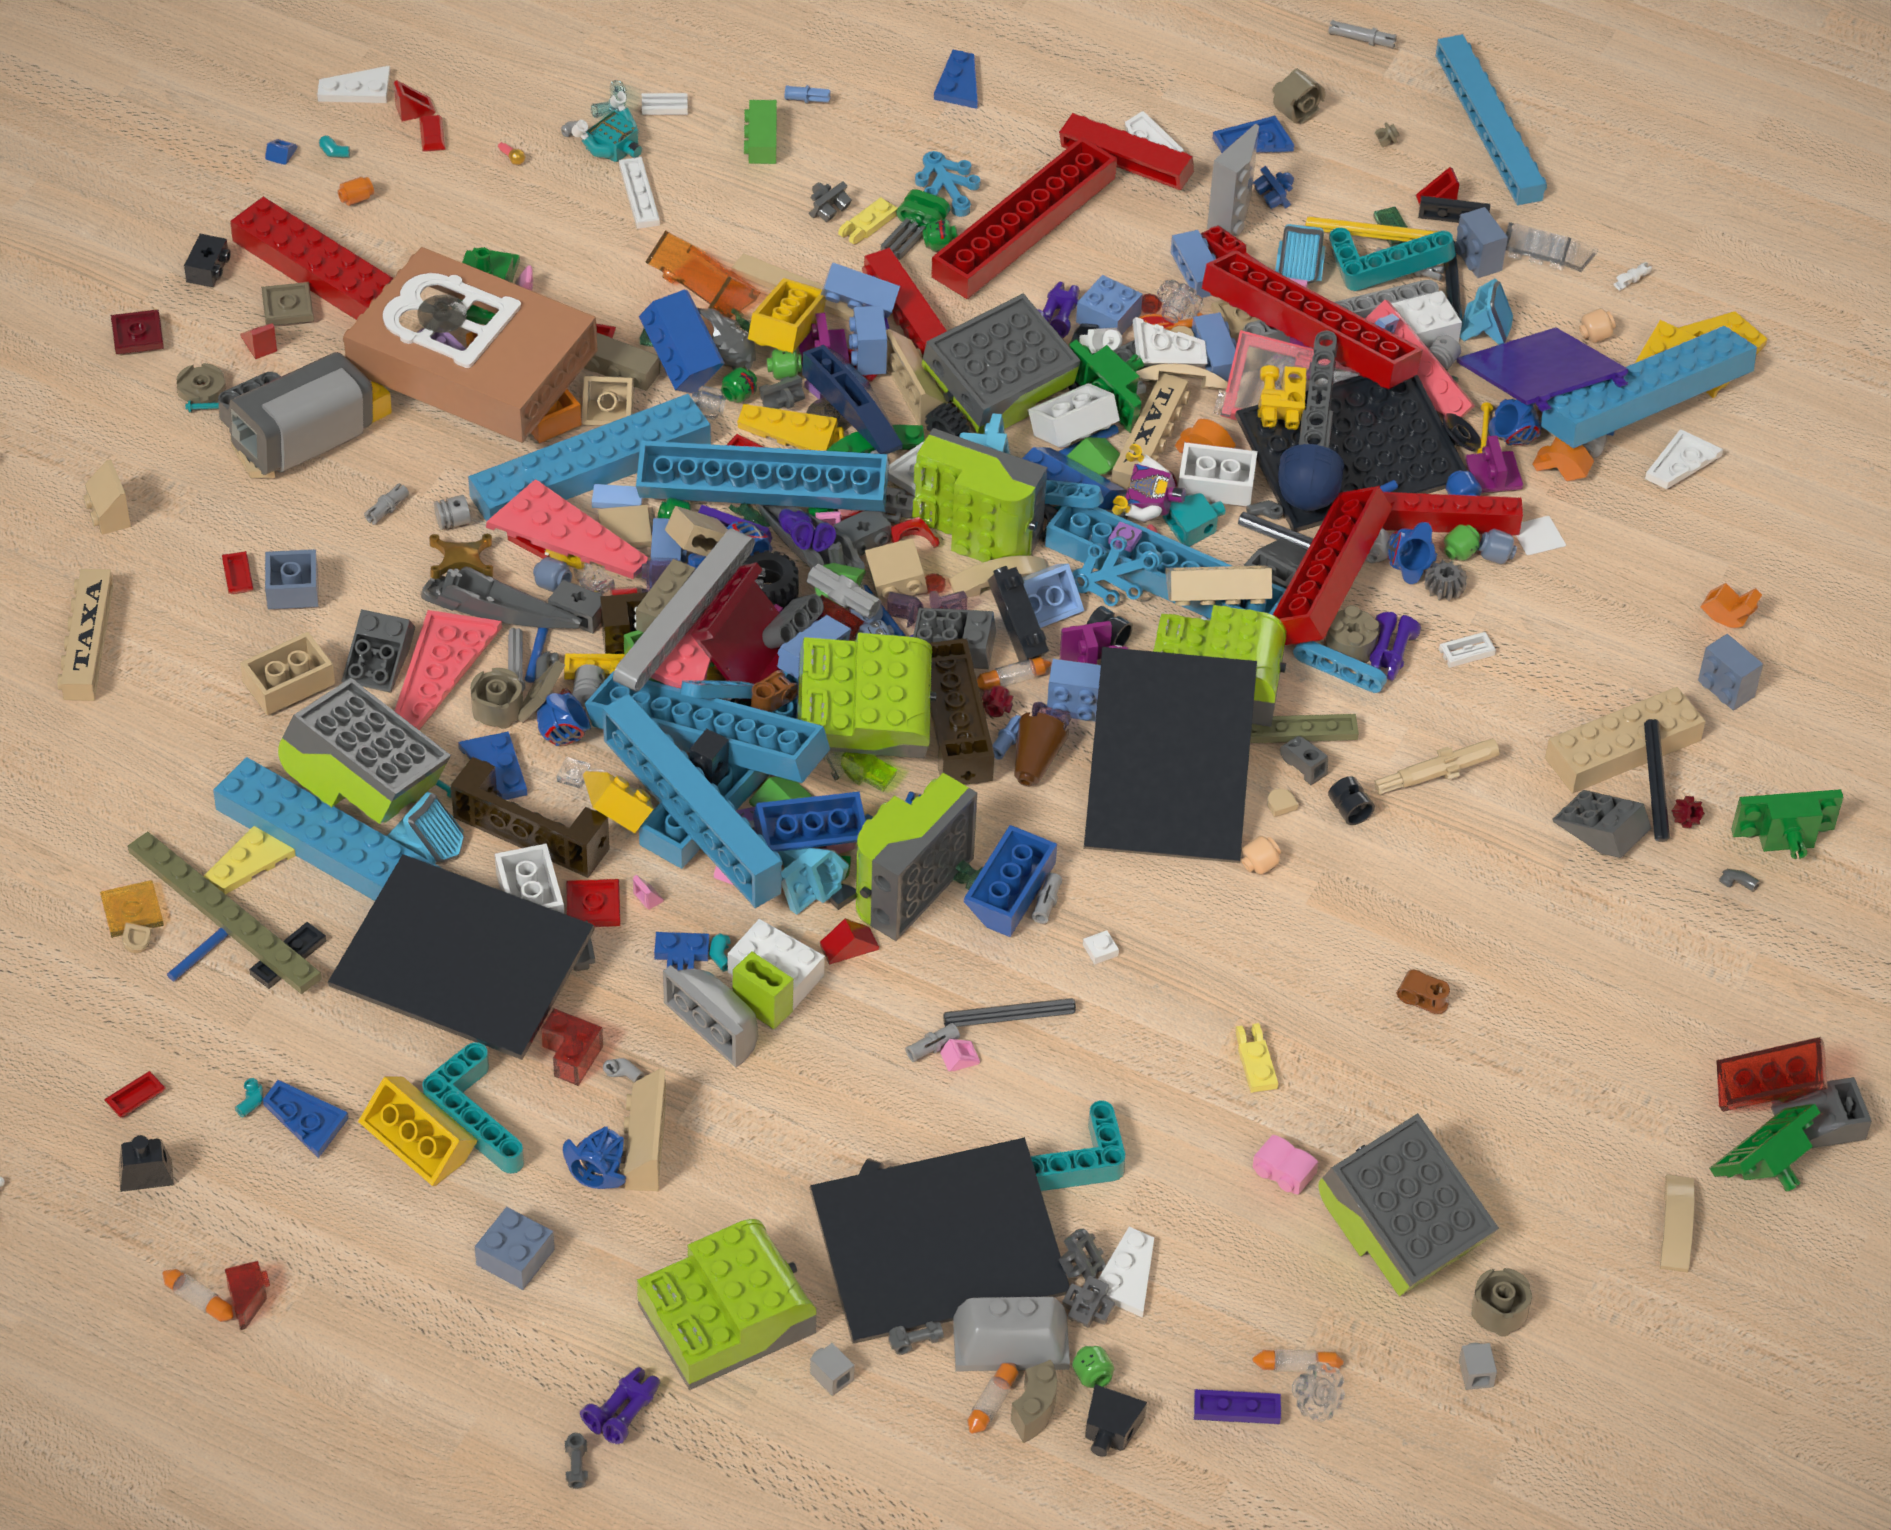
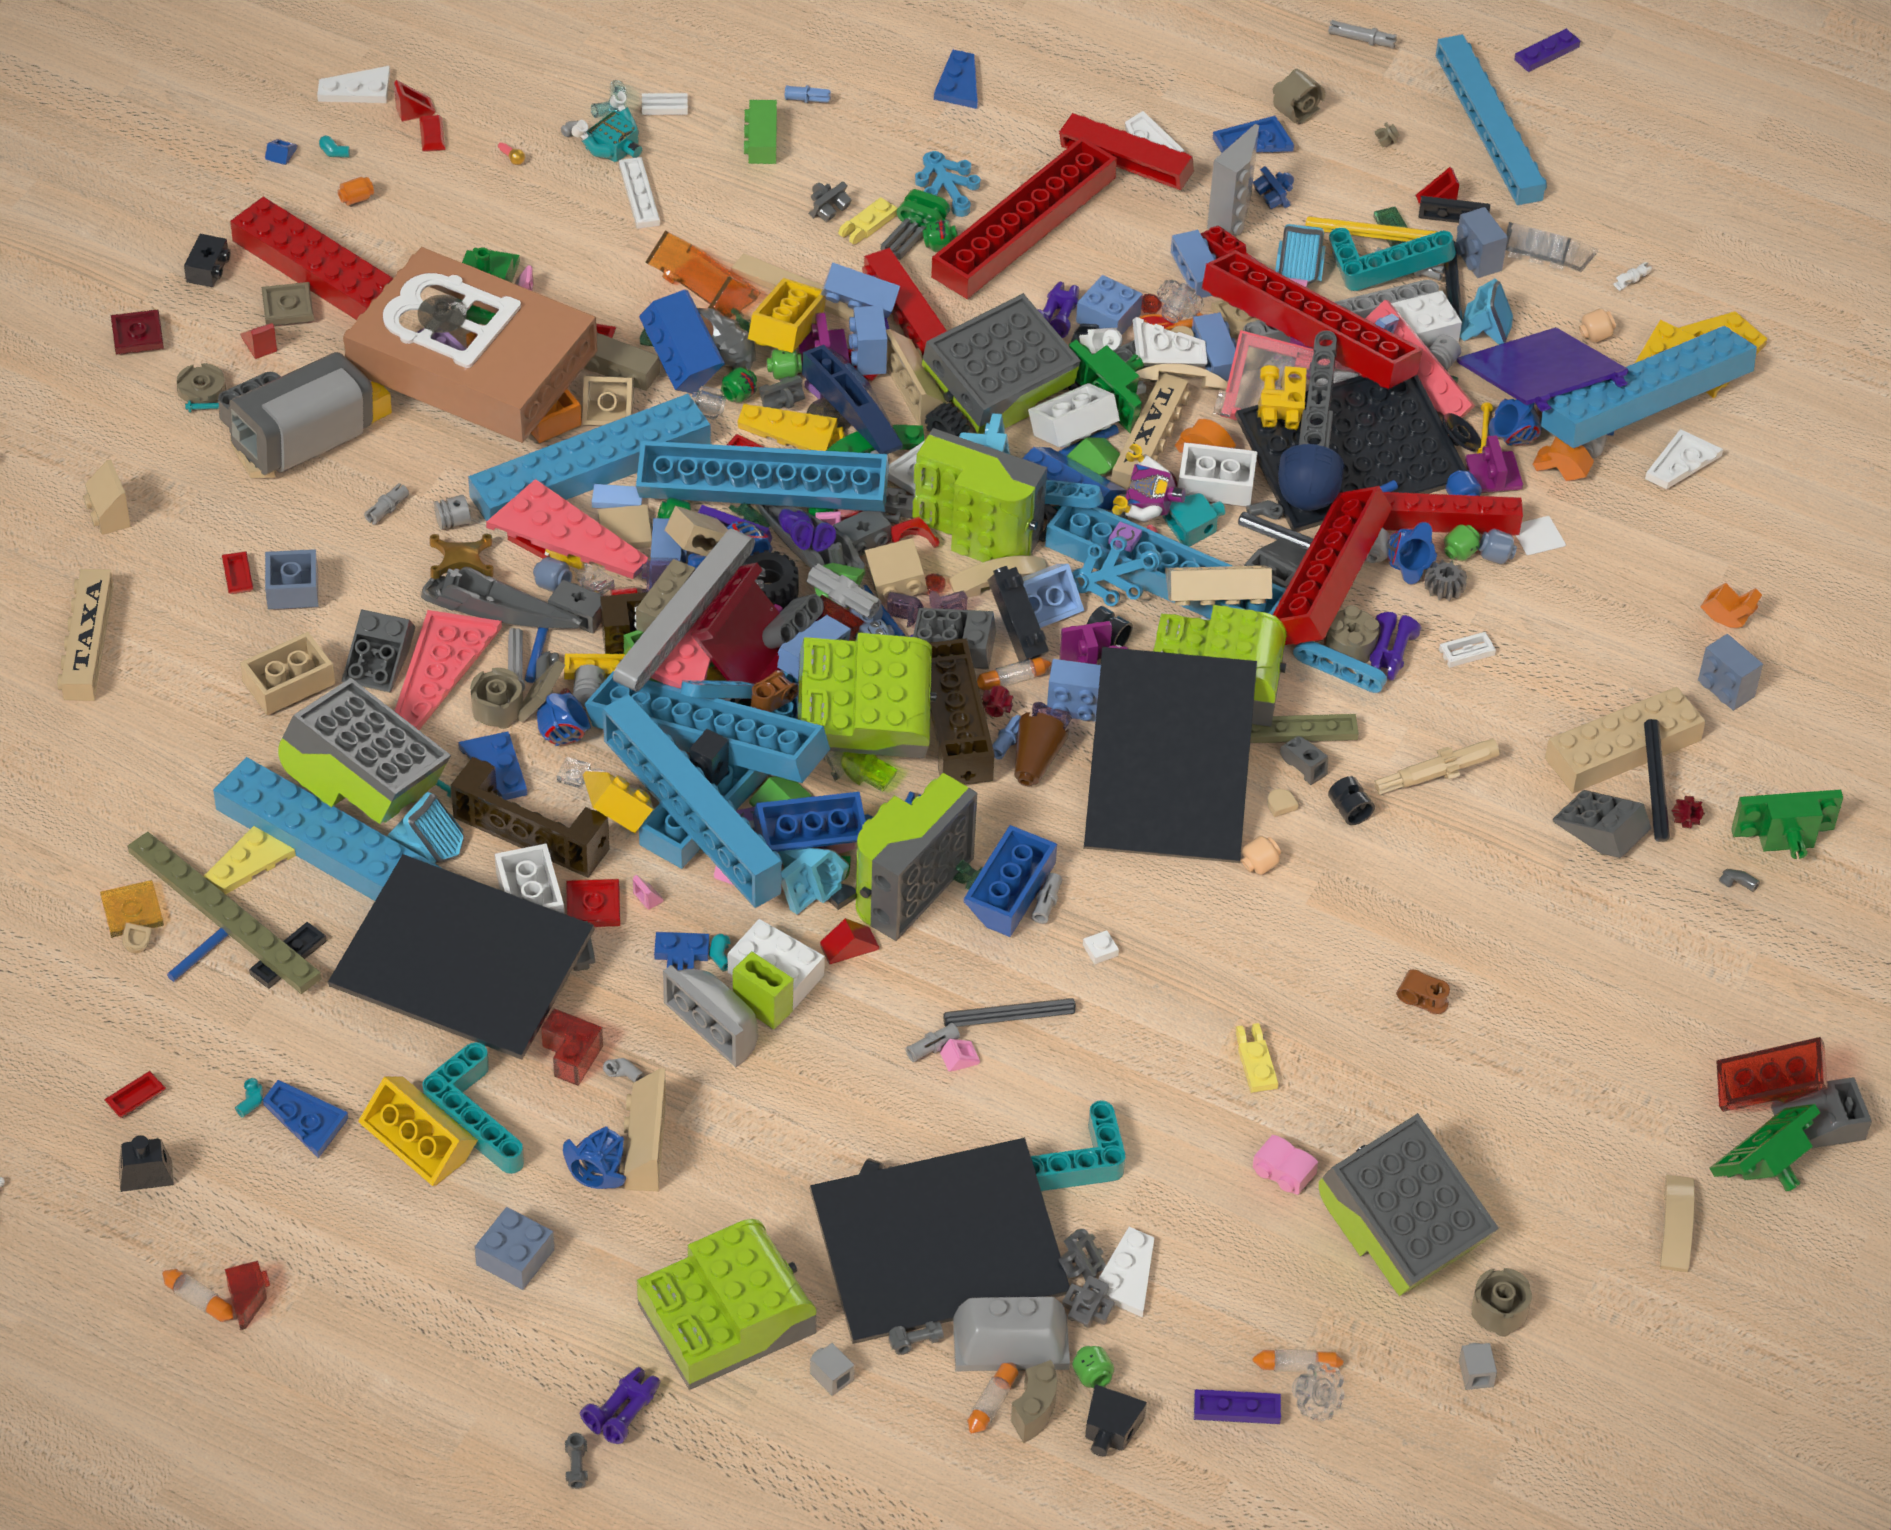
(1547, 50): none -> dark purple plate

